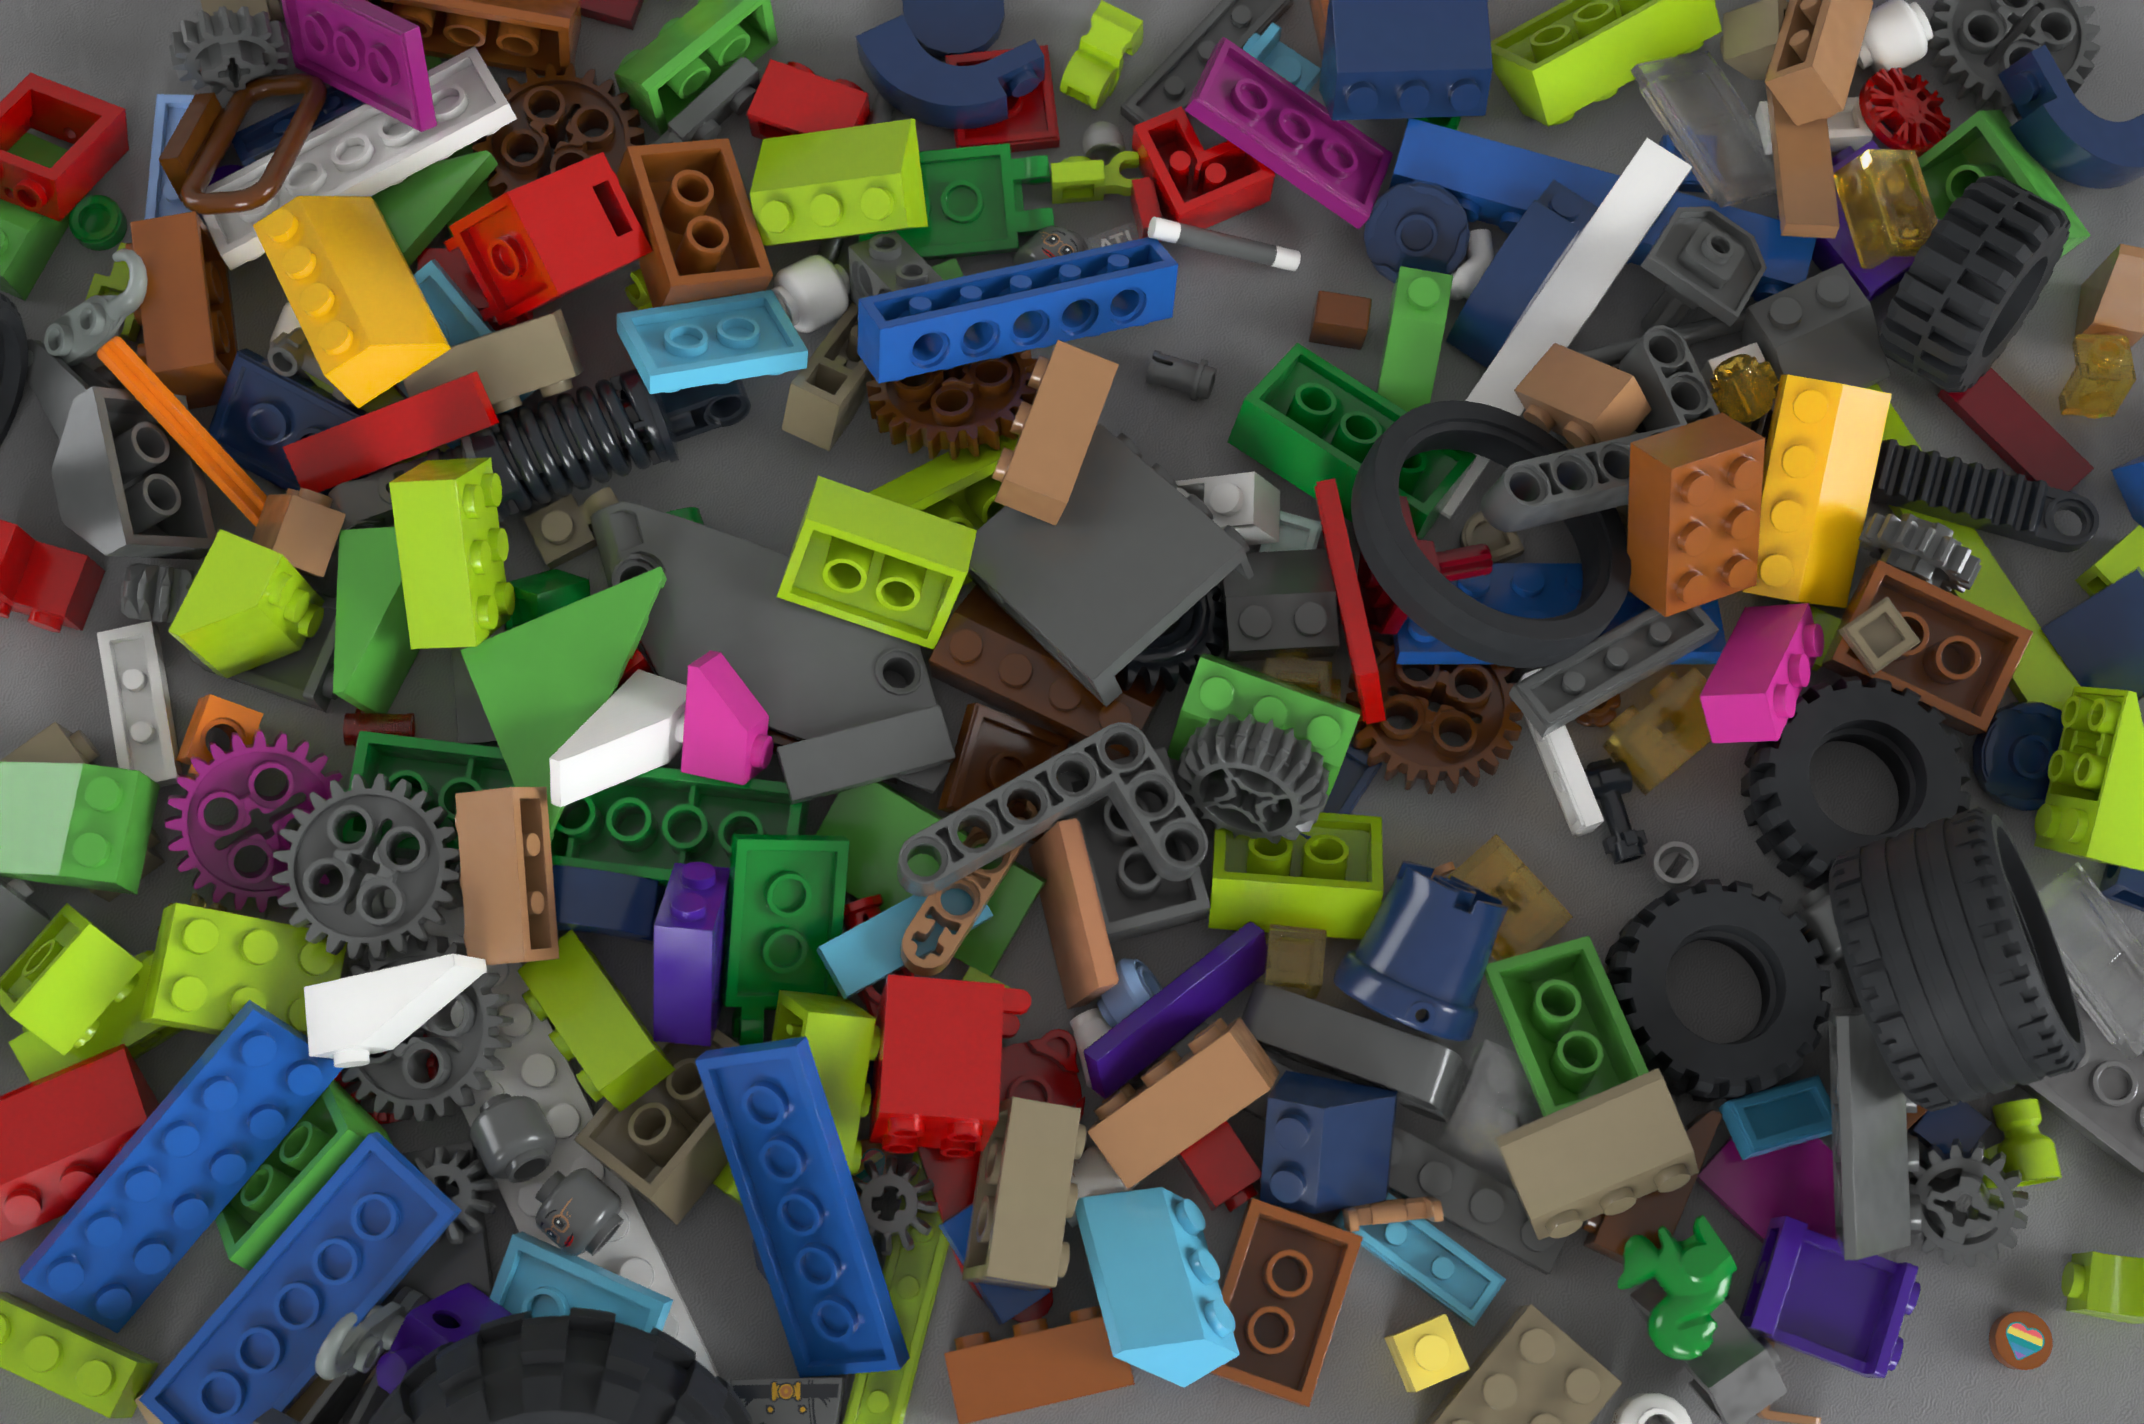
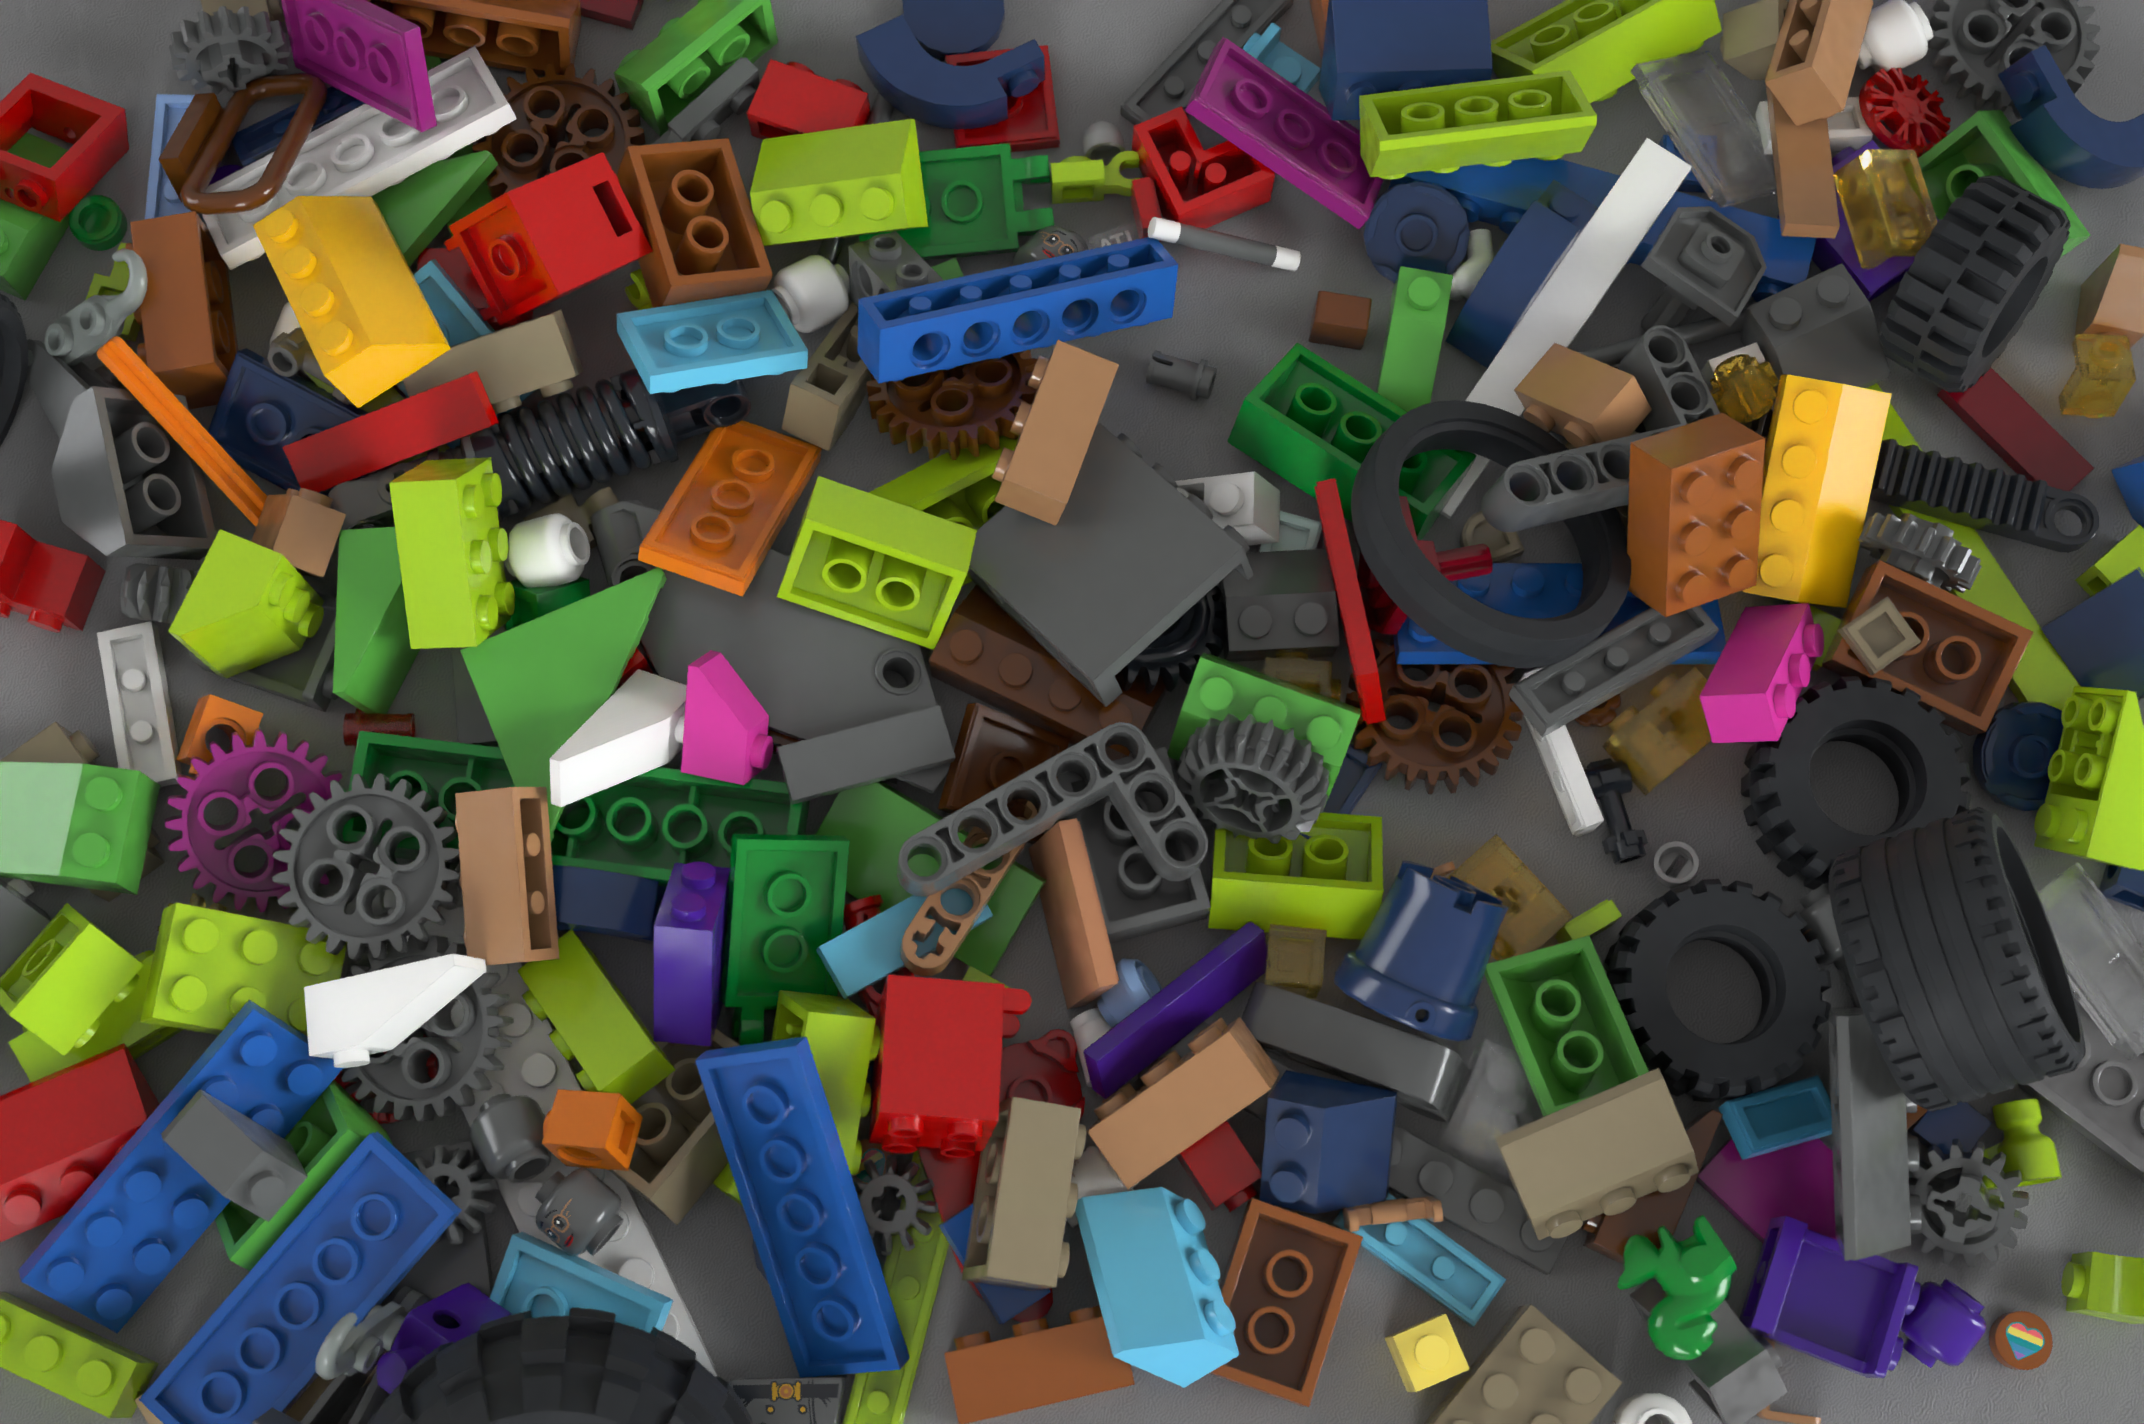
(236, 1155): none -> dark grey slope
(547, 551): none -> white head
(592, 1129): none -> orange brick
(730, 506): none -> orange tile
(1099, 59): lime leg -> none
(1474, 124): none -> lime slope
(1590, 922): none -> lime tile
(1943, 1324): none -> dark purple head

